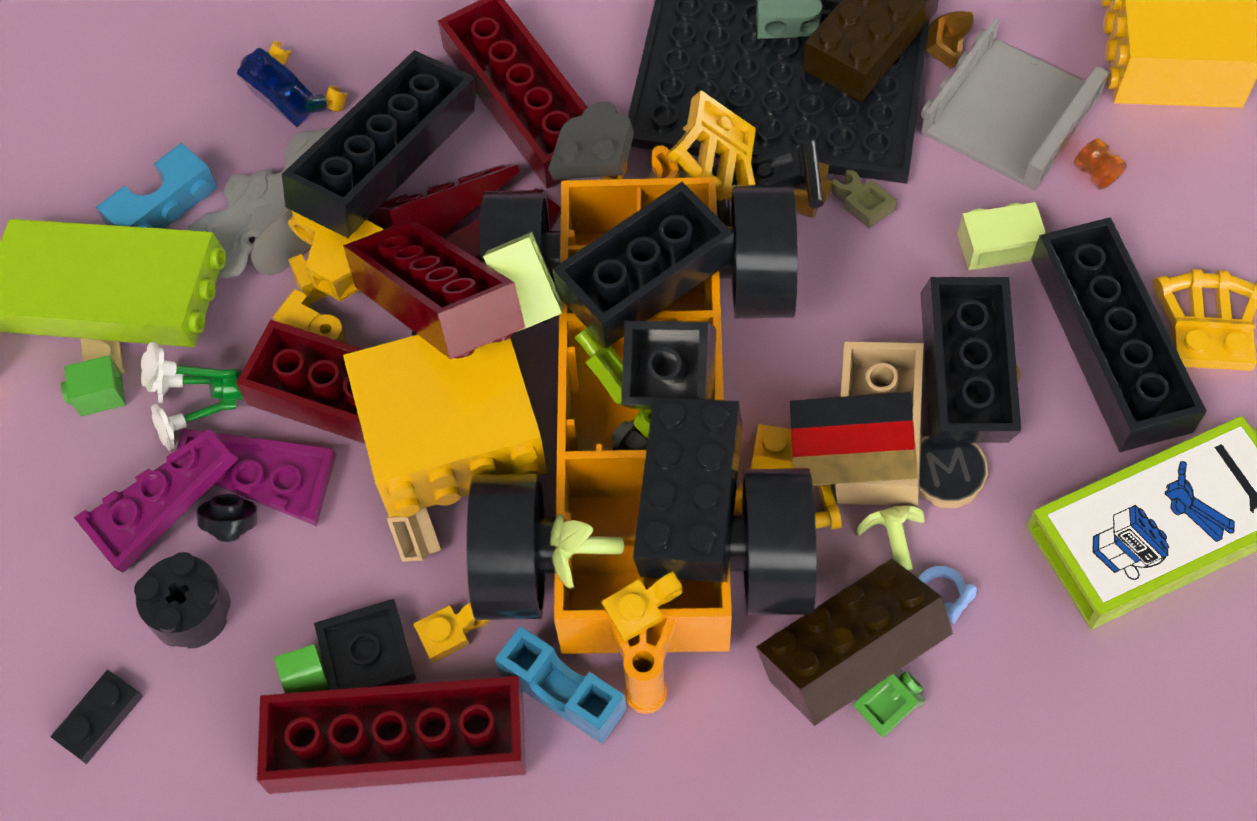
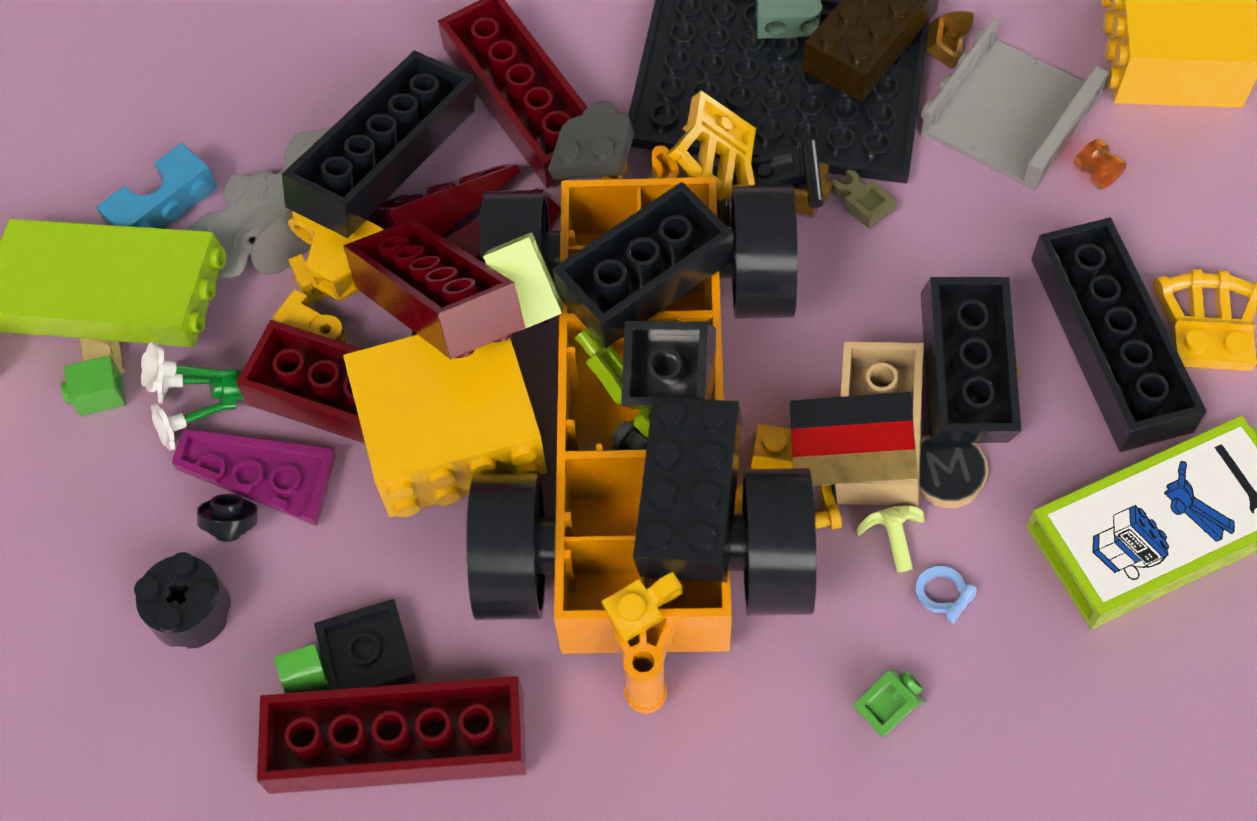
(96, 716): black plate -> none
(142, 512): magenta wing -> none
(281, 90): clear blue torso -> none
(414, 536): tan piece -> none
(445, 632): yellow plate -> none
(575, 538): yellowish green plant -> none
(578, 699): dark azure arch -> none
(854, 640): dark brown brick -> none
(1000, 235): yellowish green brick -> none

